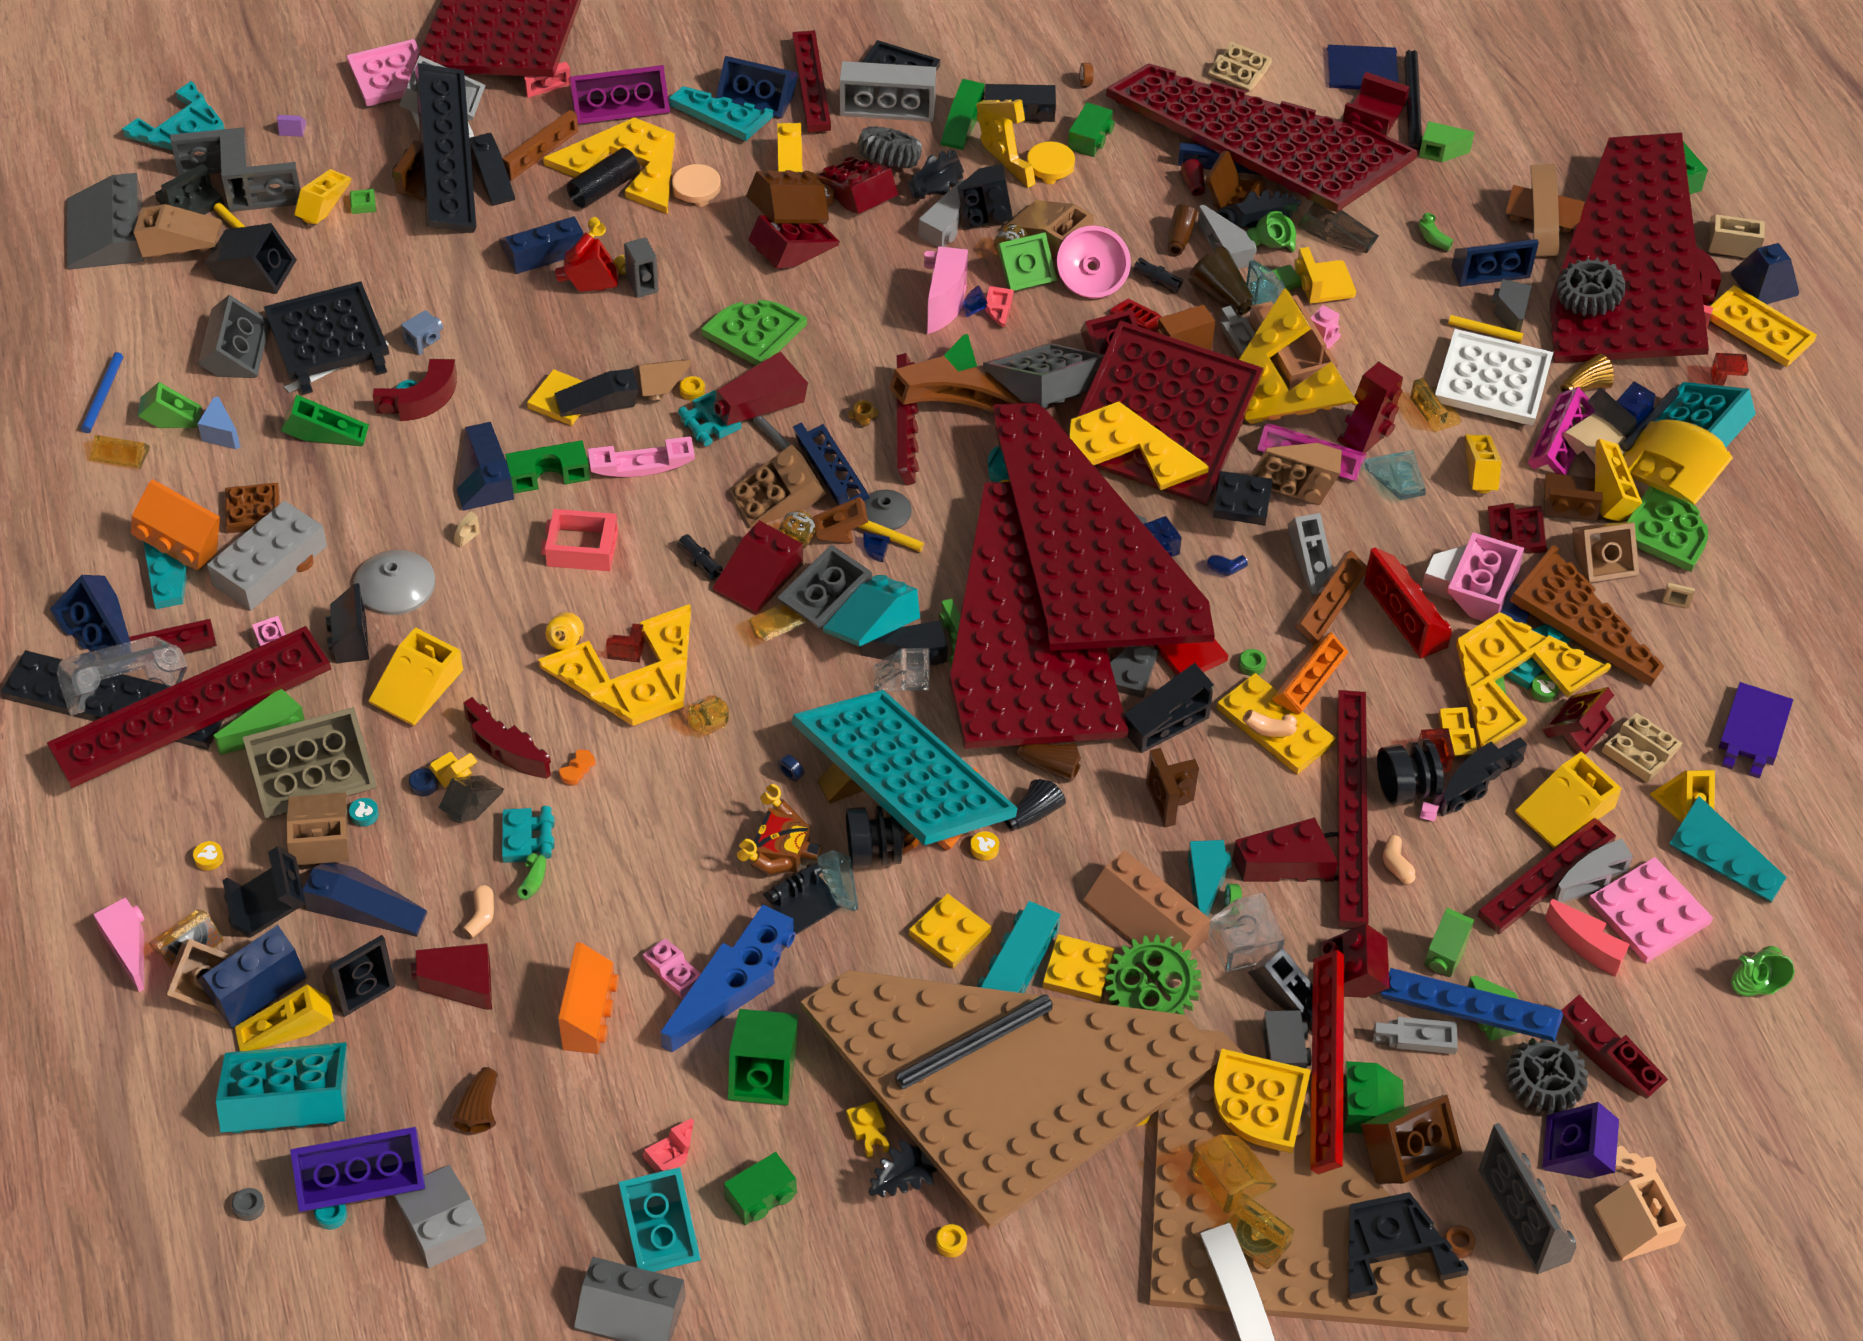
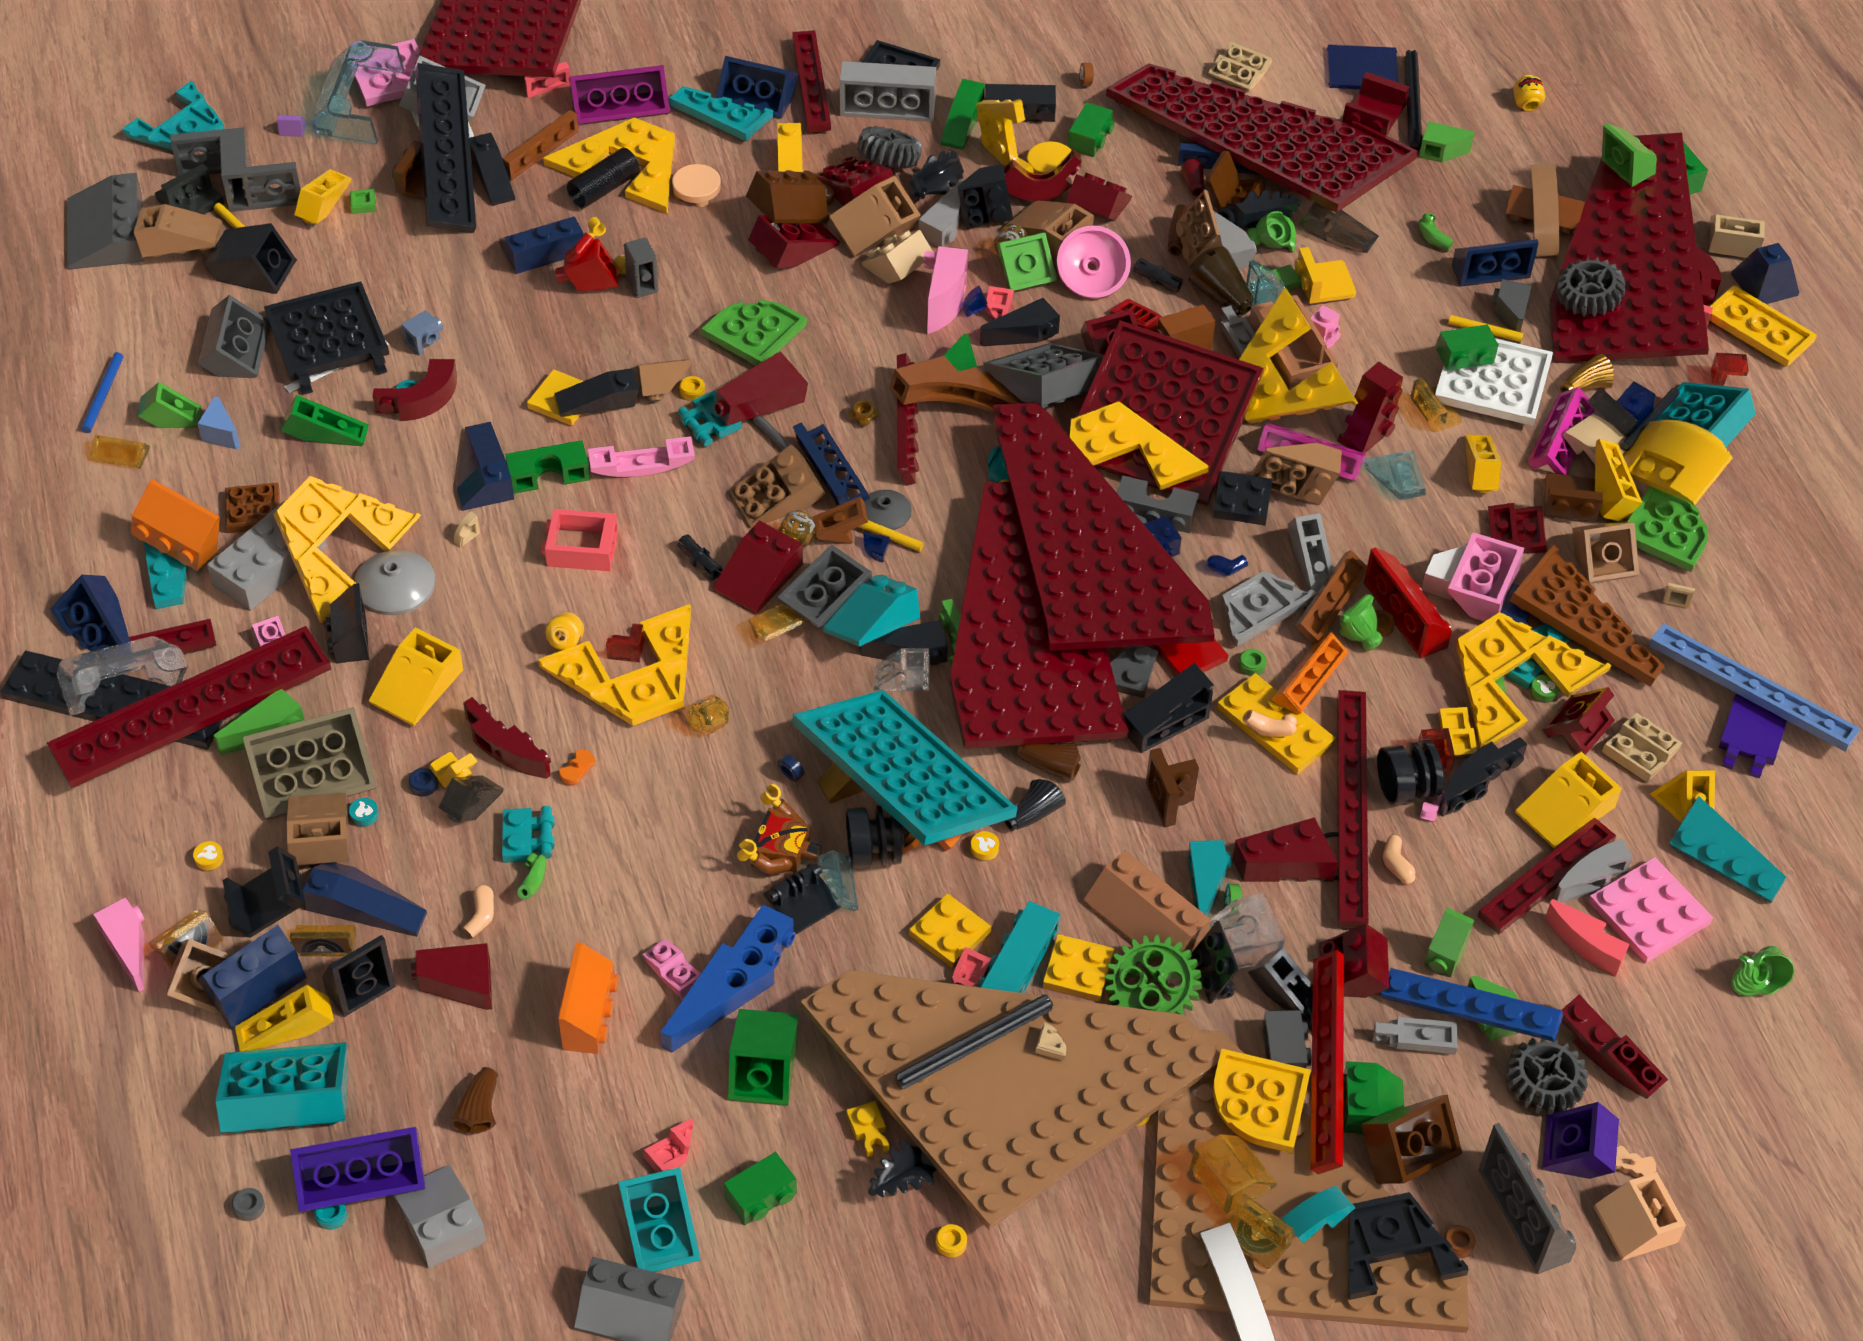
(313, 515): none -> yellow wing
(323, 940): none -> panel
(333, 109): none -> clear light blue windscreen
(875, 216): none -> medium nougat slope
(898, 256): none -> tan slope
(970, 968): none -> coral slope
(1022, 326): none -> black slope
(1044, 185): none -> dark red arch
(1051, 1043): none -> tan tile
(1102, 199): none -> dark red slope
(1178, 507): none -> dark grey arch
(1198, 230): none -> medium nougat slope
(1215, 963): none -> black hinge
(1261, 604): none -> light grey wing
(1322, 1208): none -> teal slope
(1360, 623): none -> bright green hair
(1385, 622): none -> dark orange tile
(1467, 347): none -> green piece
(1529, 93): none -> yellow head
(1627, 155): none -> bright green slope
(1754, 687): none -> medium blue plate

